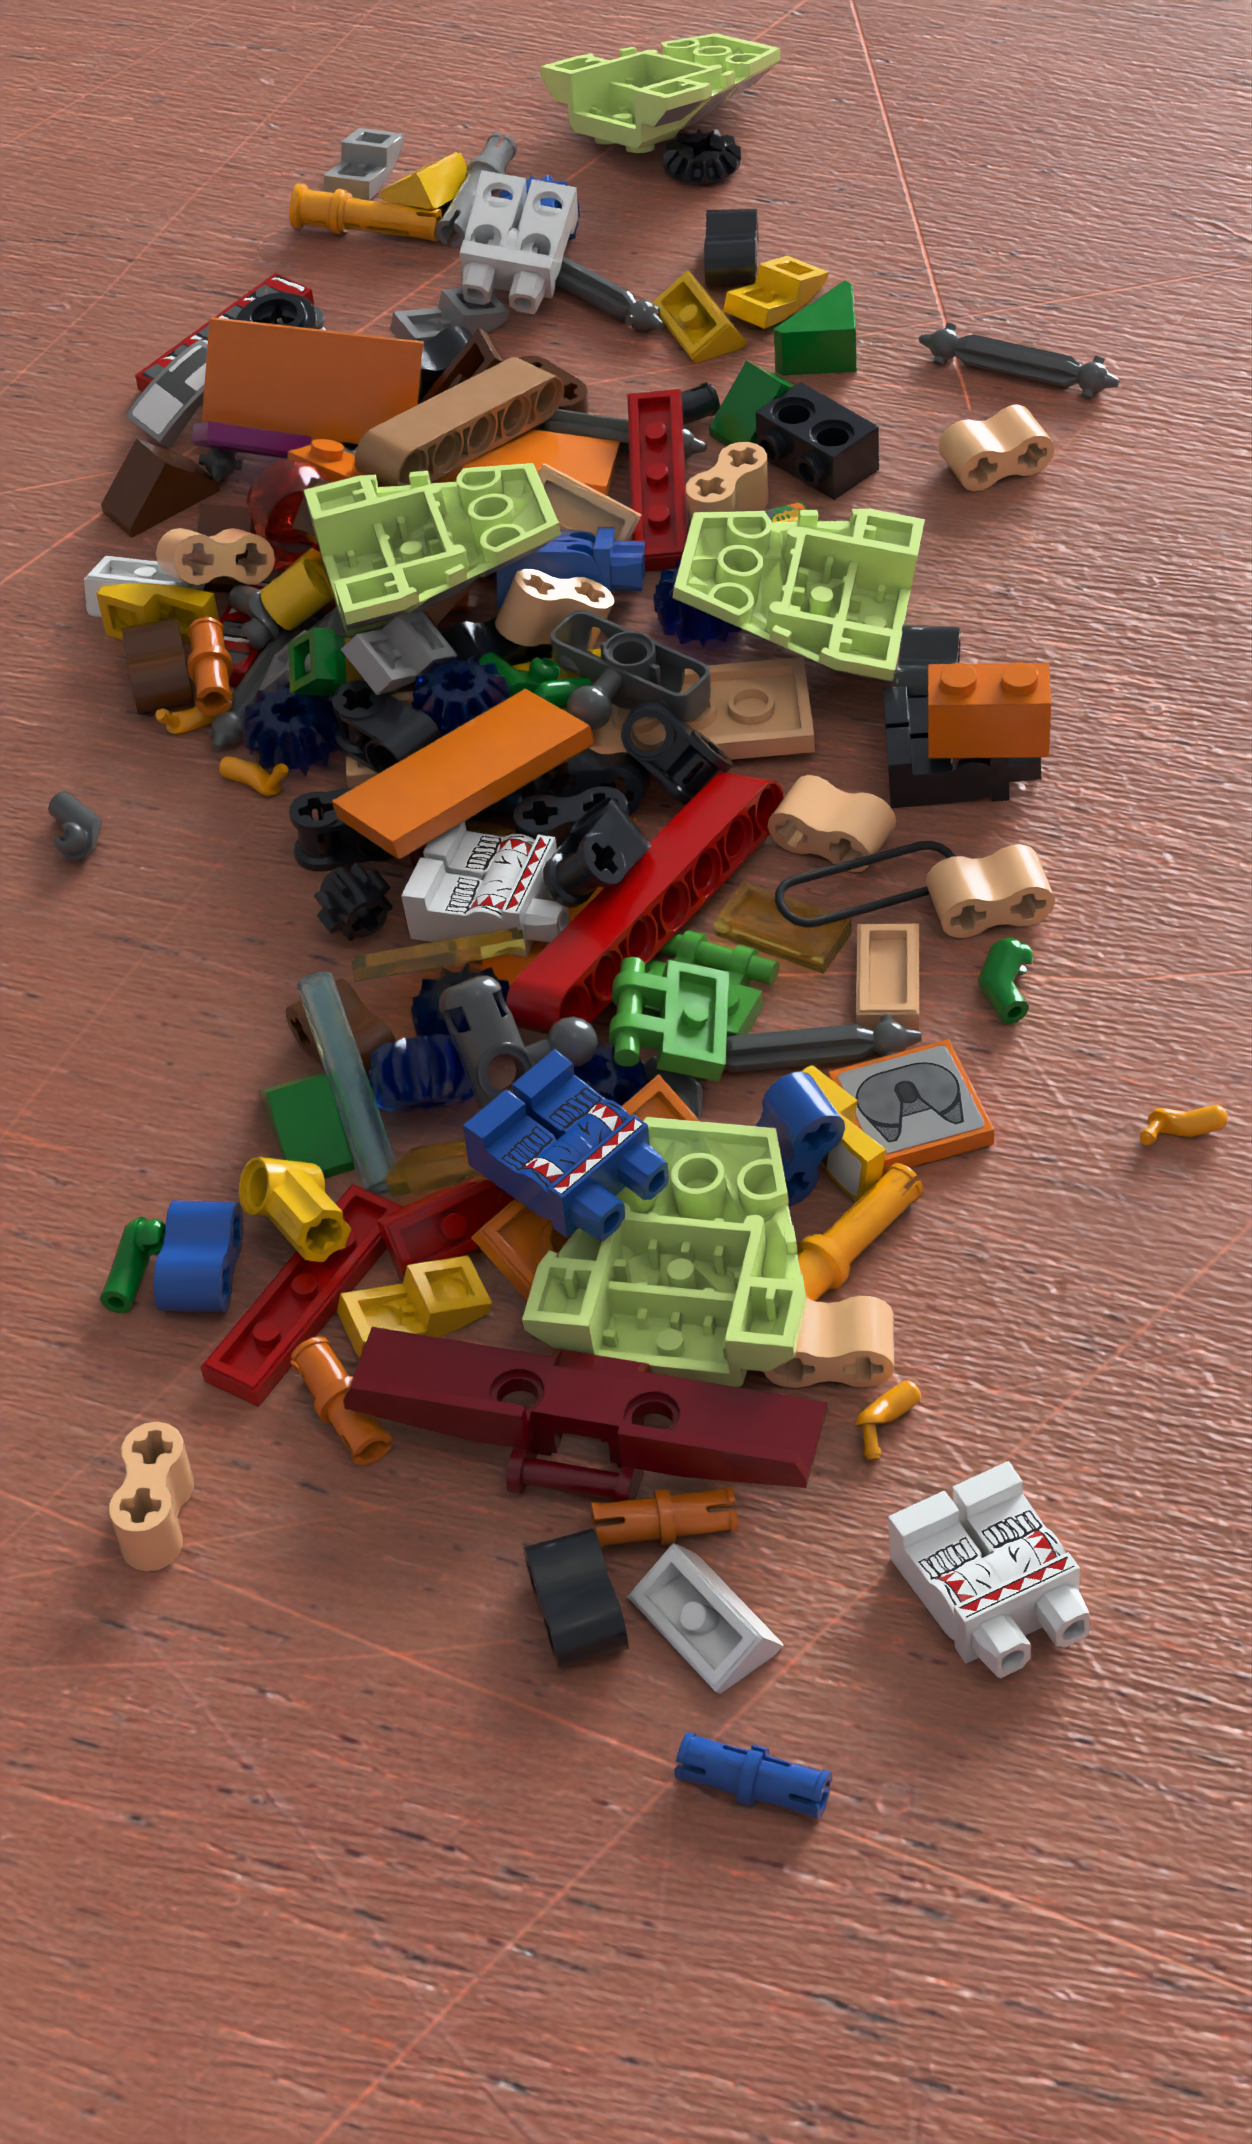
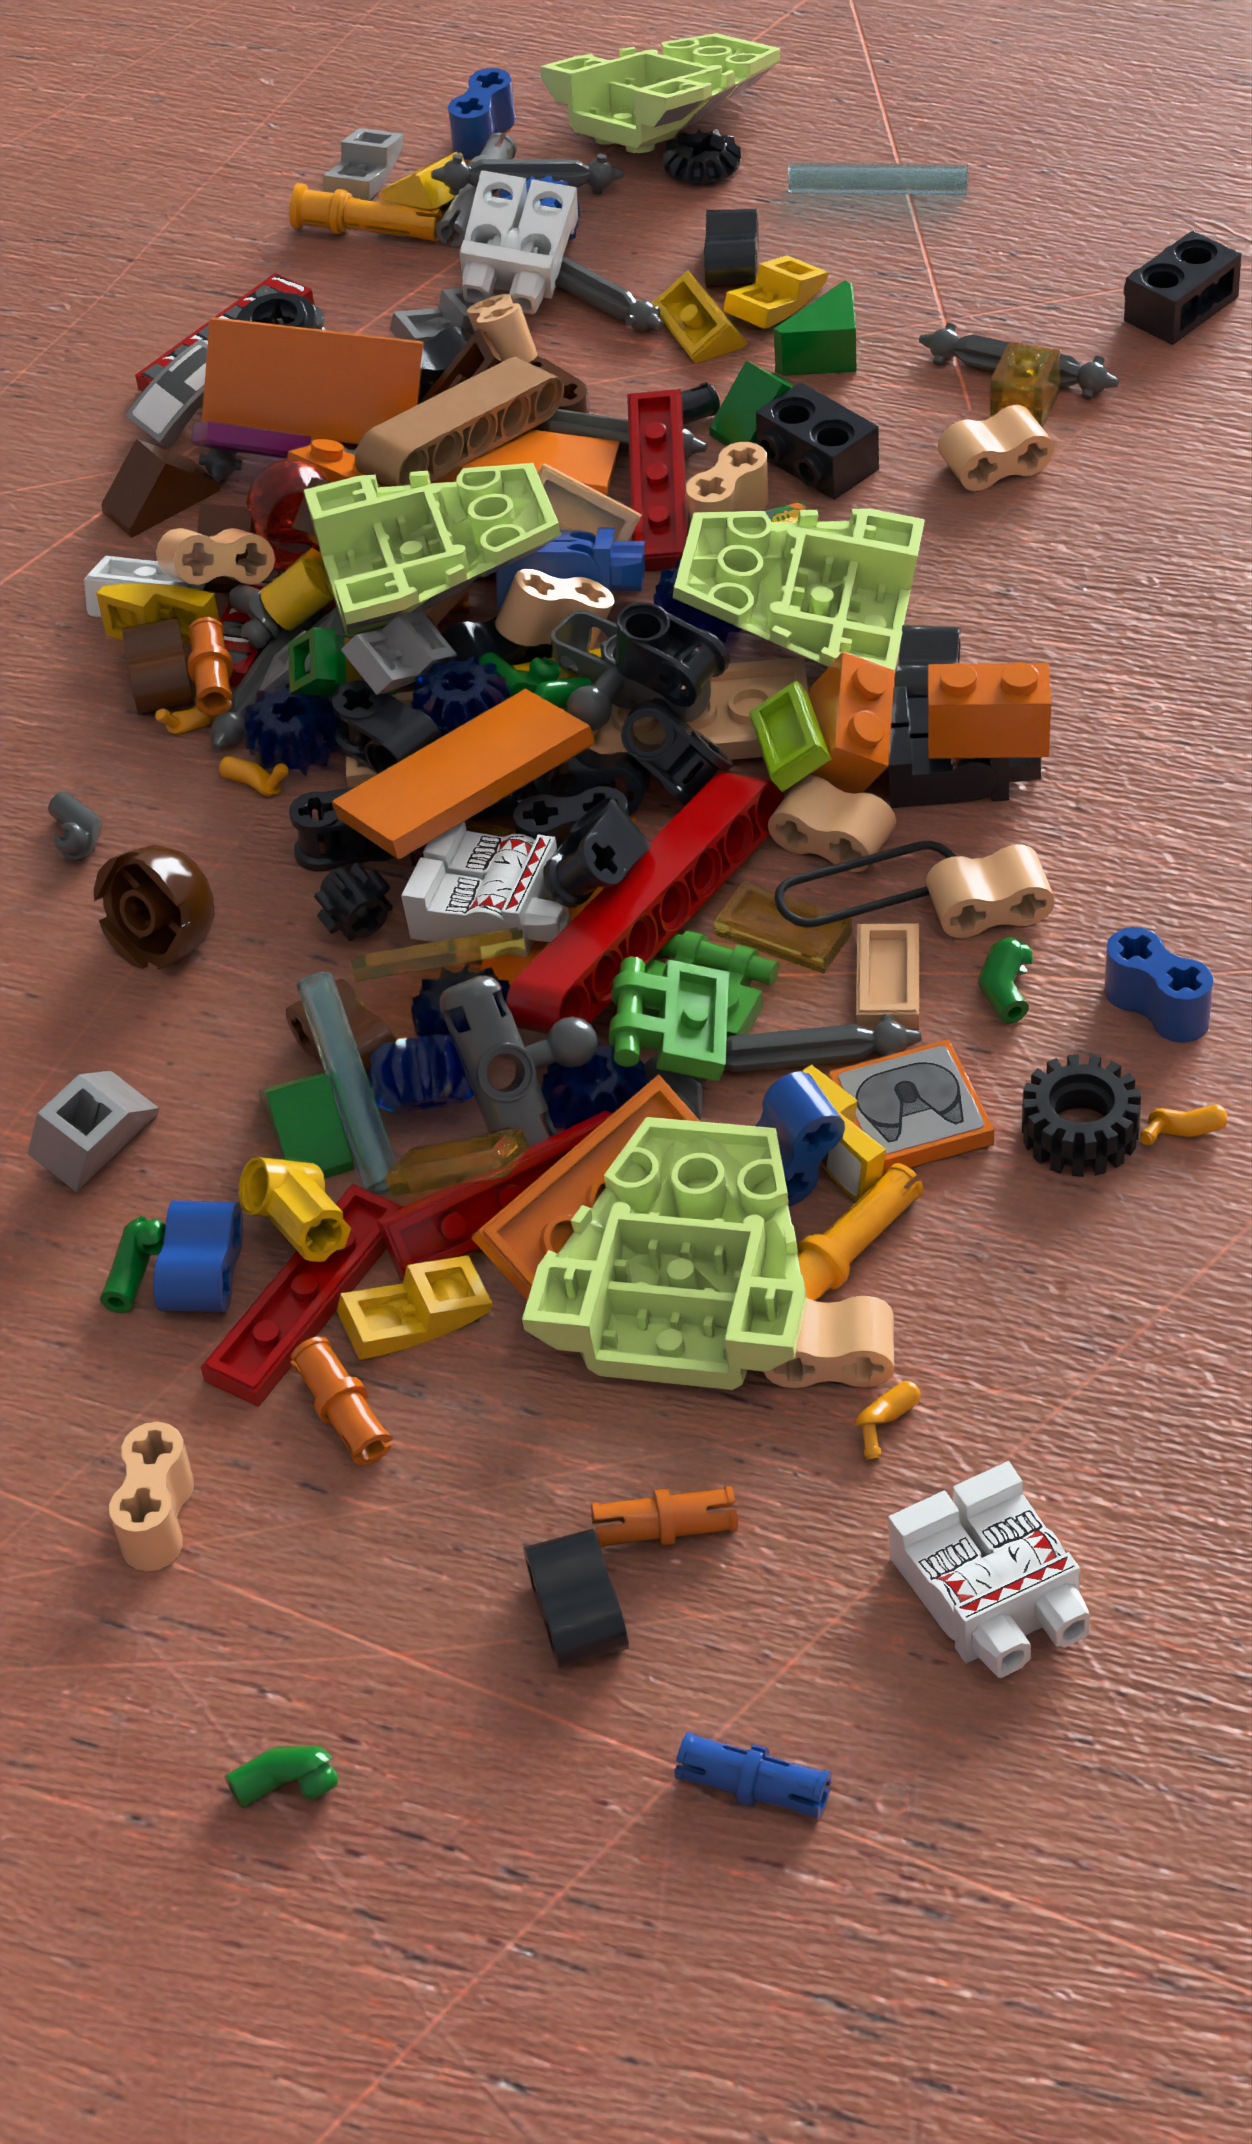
(88, 1126): none -> light grey slope
(154, 905): none -> reddish brown cylinder
(282, 1765): none -> green arm
(481, 111): none -> blue axle
(504, 326): none -> light nougat axle
(564, 1150): blue hips -> none
(597, 173): none -> dark grey wheel
(663, 653): none -> black piece
(703, 1618): white slope -> none
(712, 1435): dark red piece -> none
(789, 736): none -> lime tile
(855, 717): none -> orange brick
(878, 178): none -> clear light blue piece
(1026, 378): none -> clear yellow brick
(1076, 1142): none -> black tyre
(1158, 984): none -> blue axle
(1182, 287): none -> black brick

